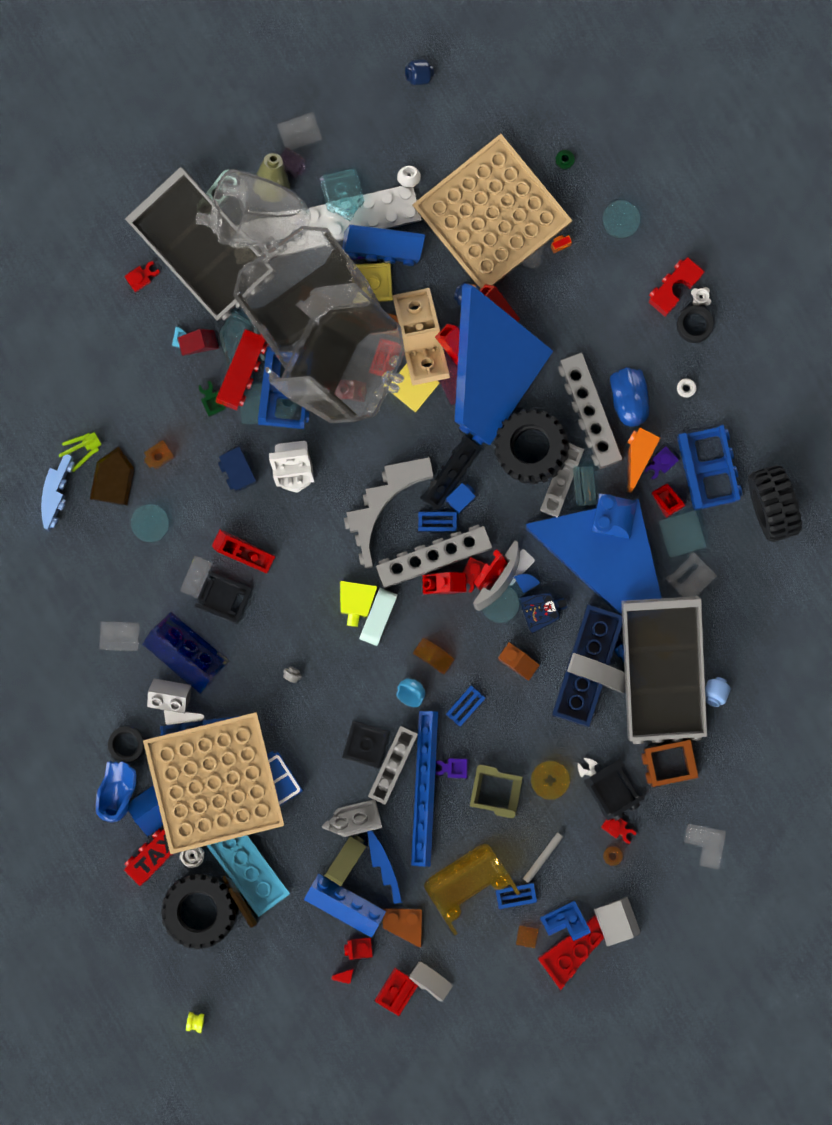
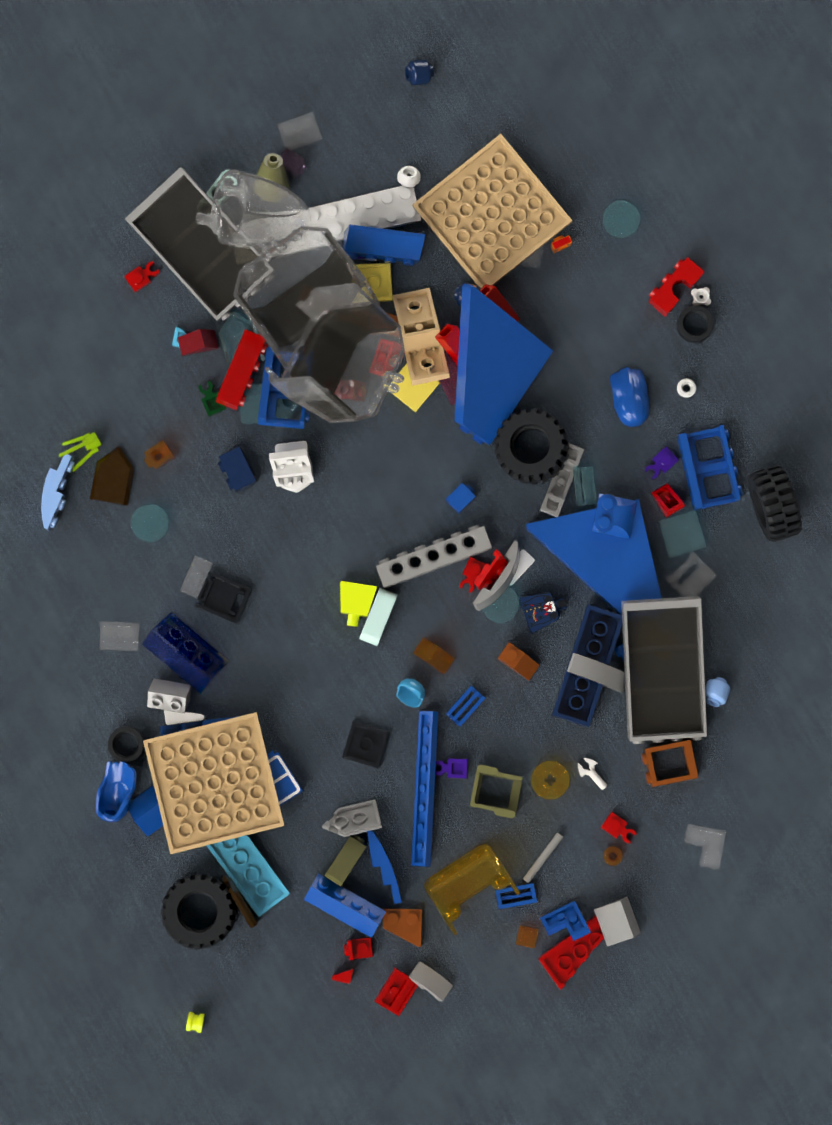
(150, 859): red brick -> none
(194, 861): white plate -> none
(242, 551): red slope -> none
(292, 674): light grey plate -> none
(342, 192): clear light blue tile -> none
(393, 765): light grey brick -> none
(398, 478): light grey arch -> none
(437, 529): blue tile -> none
(444, 583): red slope -> none
(451, 473): black hinge -> none
(526, 582): blue tile -> none
(565, 165): dark green plate -> none
(577, 364): light grey brick -> none
(613, 791): black panel -> none
(639, 452): orange slope -> none

